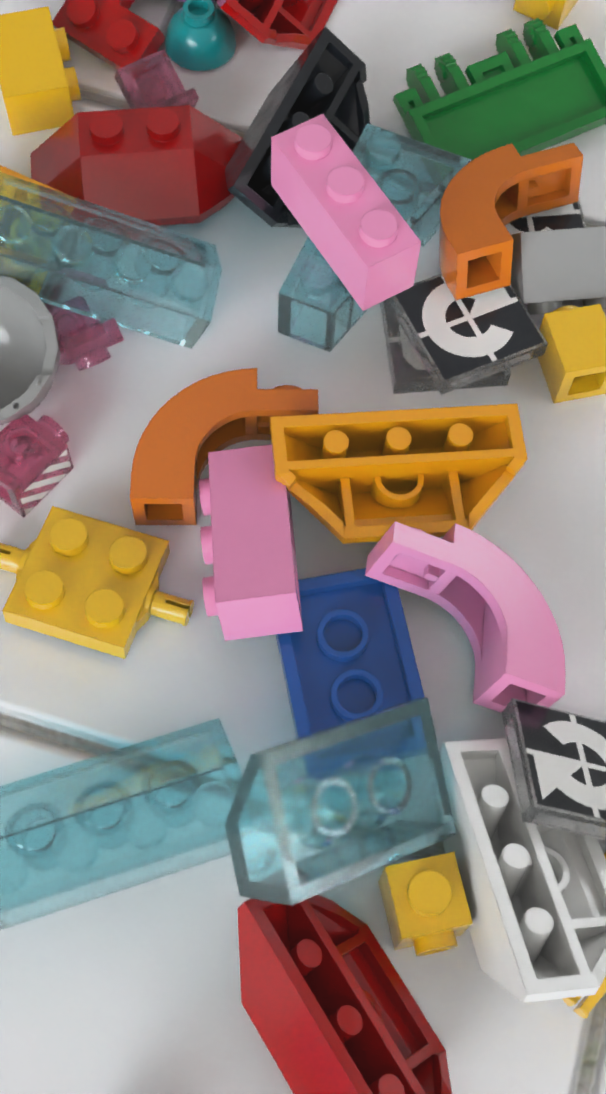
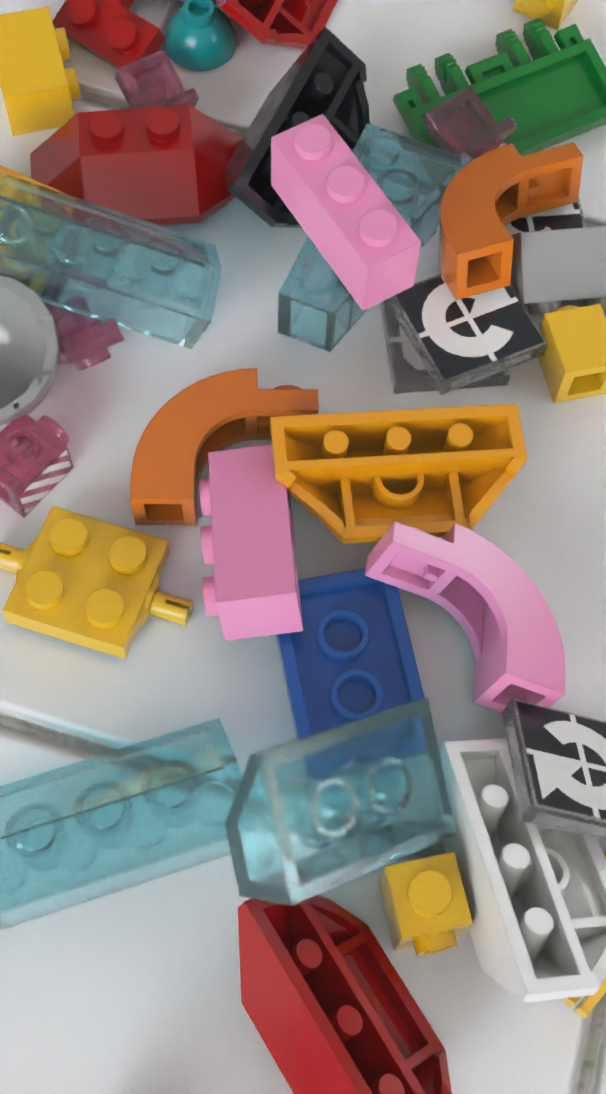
(466, 126): none -> clear pink bracket

